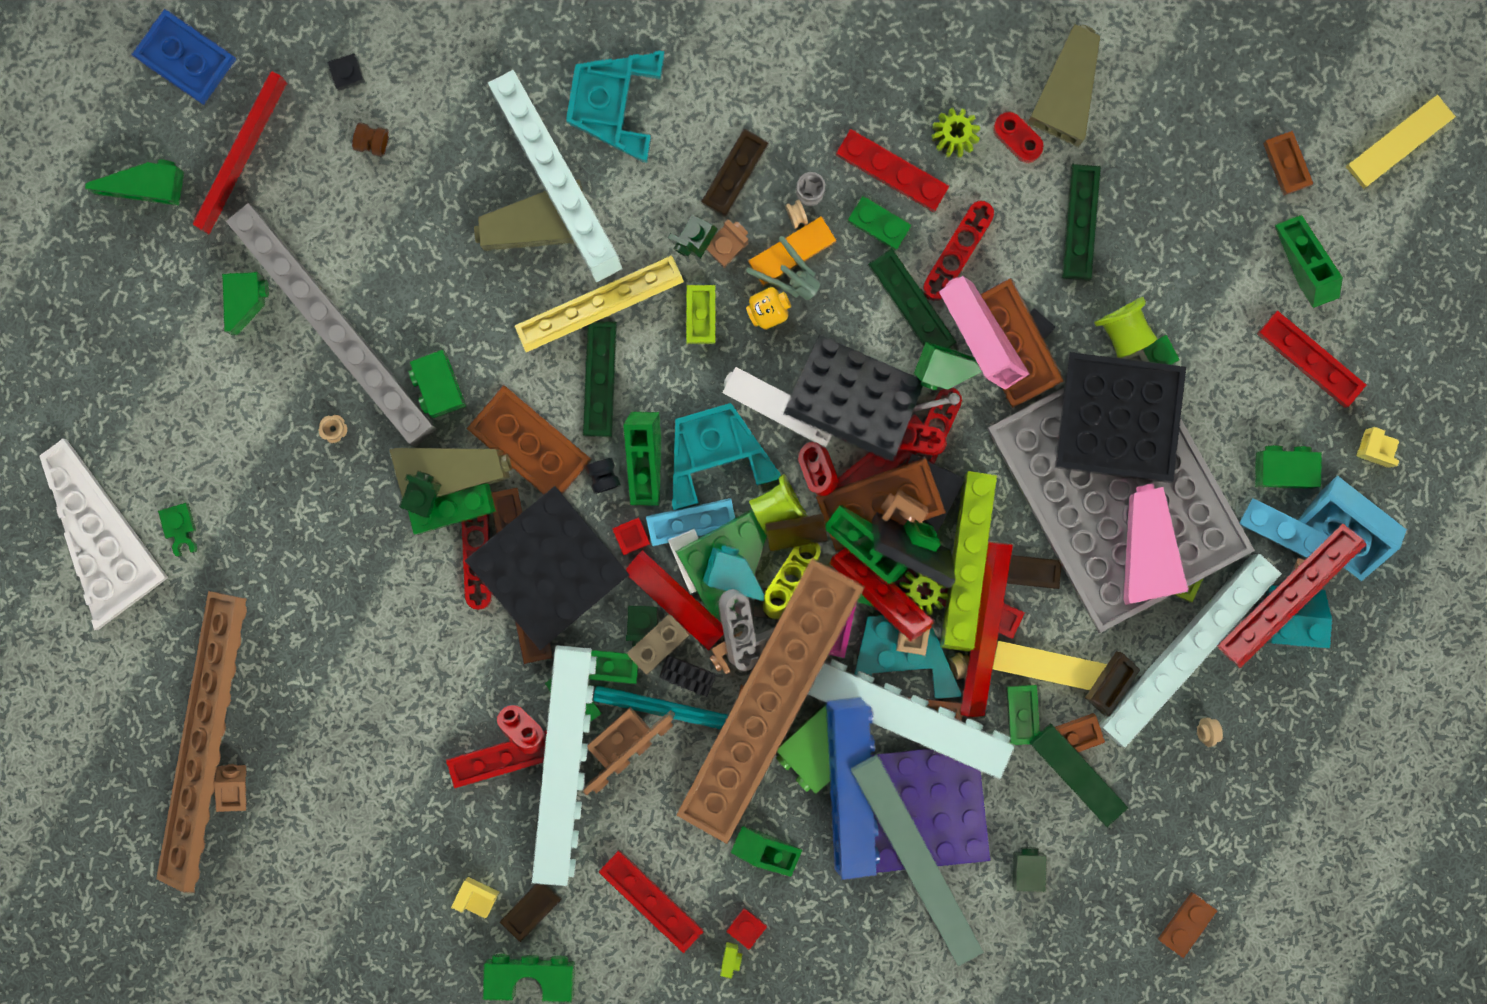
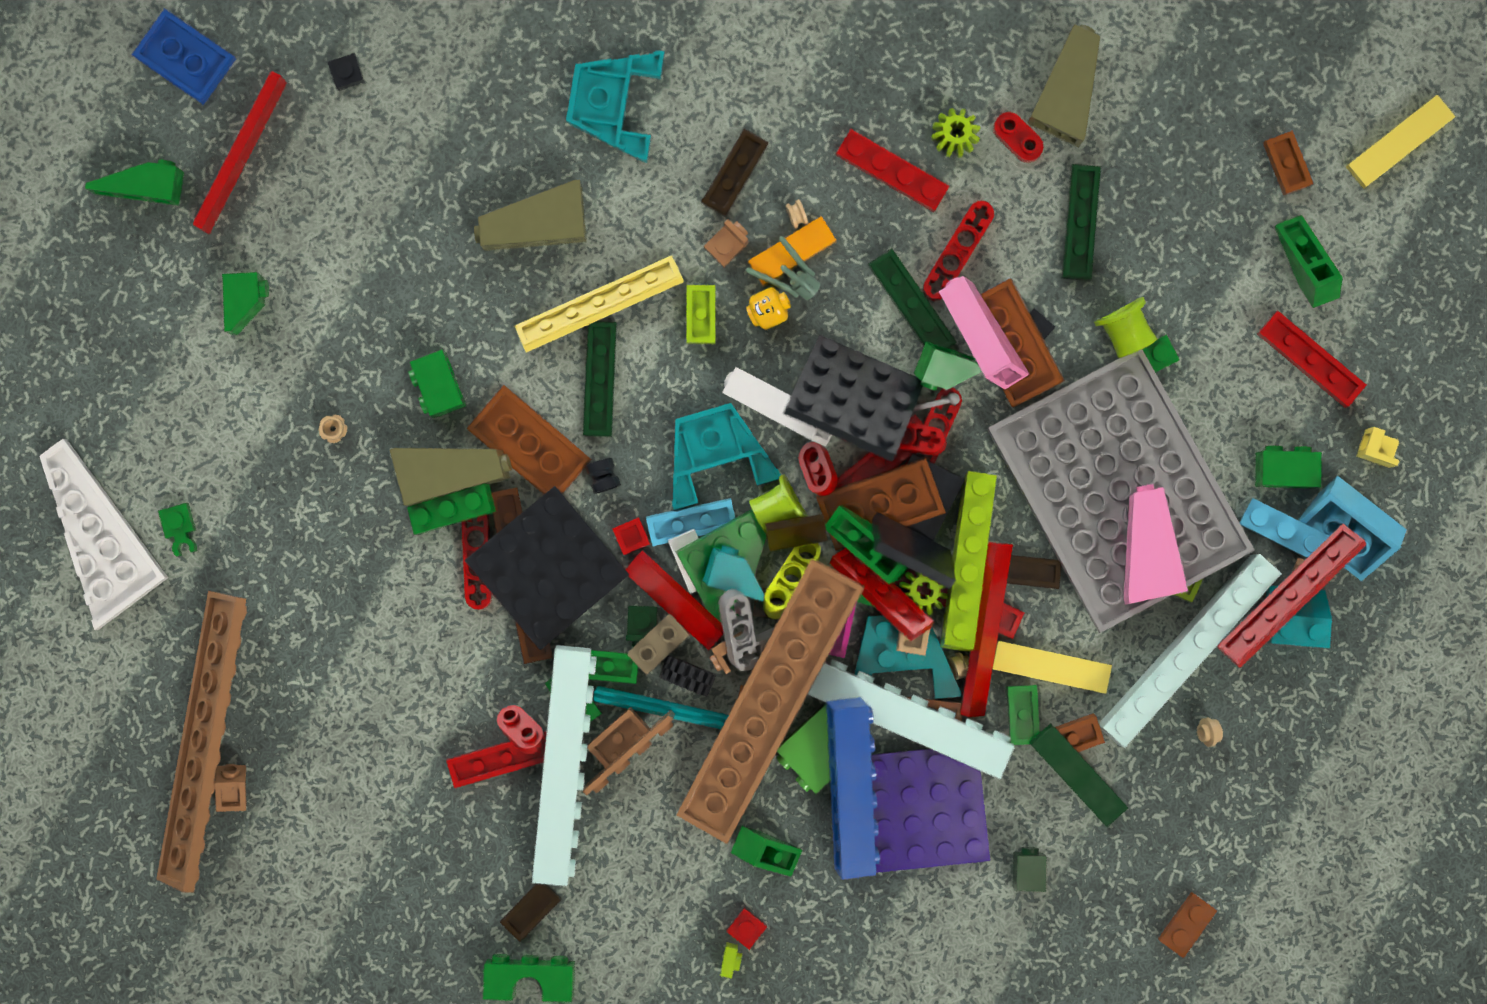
(331, 325): light grey brick -> none
(370, 139): reddish brown wheel -> none
(420, 494): dark green bracket -> none
(475, 898): light yellow panel -> none
(555, 176): light aqua brick -> none
(643, 457): green slope -> none
(651, 901): red plate -> none
(694, 237): dark green bracket -> none
(812, 184): light grey wheel -> none
(879, 223): green plate -> none
(909, 507): medium nougat bracket -> none
(917, 860): sand green tile -> none
(922, 535): green tile -> none
(1112, 683): dark brown tile -> none
(1120, 417): black plate -> none

